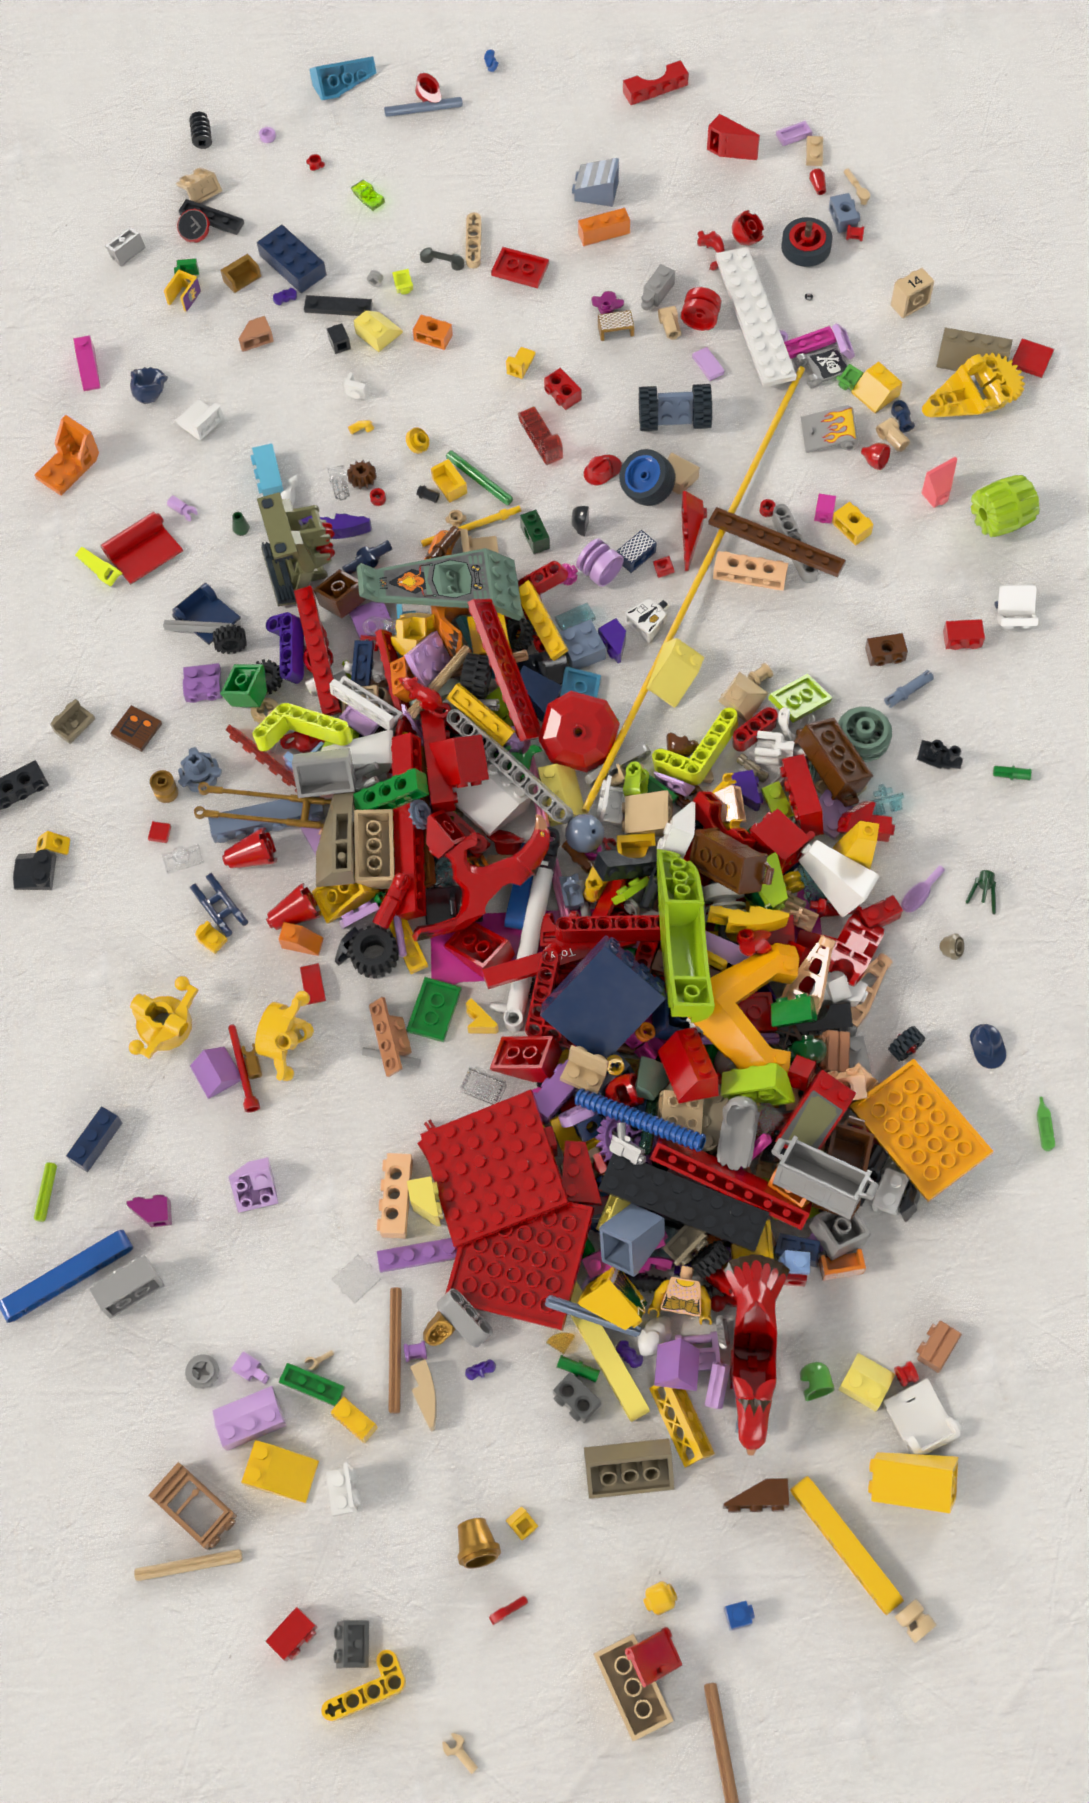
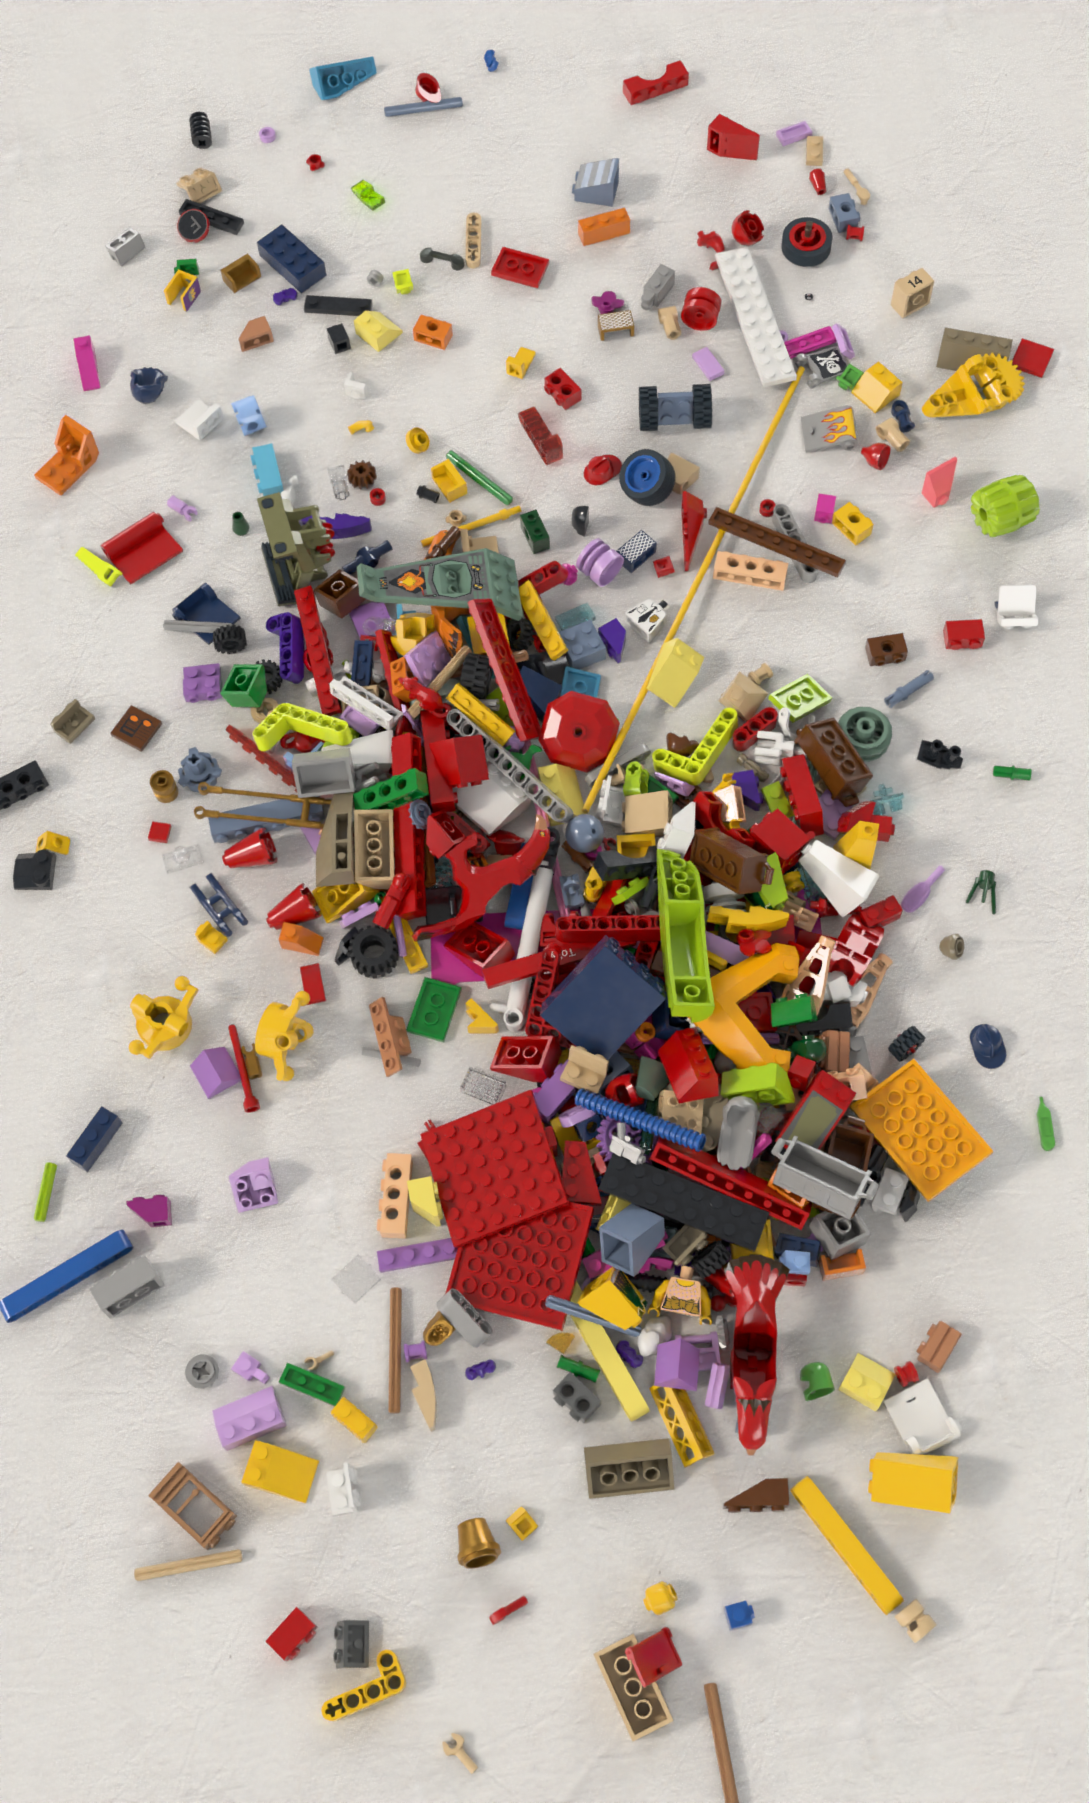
(249, 415): none -> light blue brick
(613, 1070): yellow bush -> none

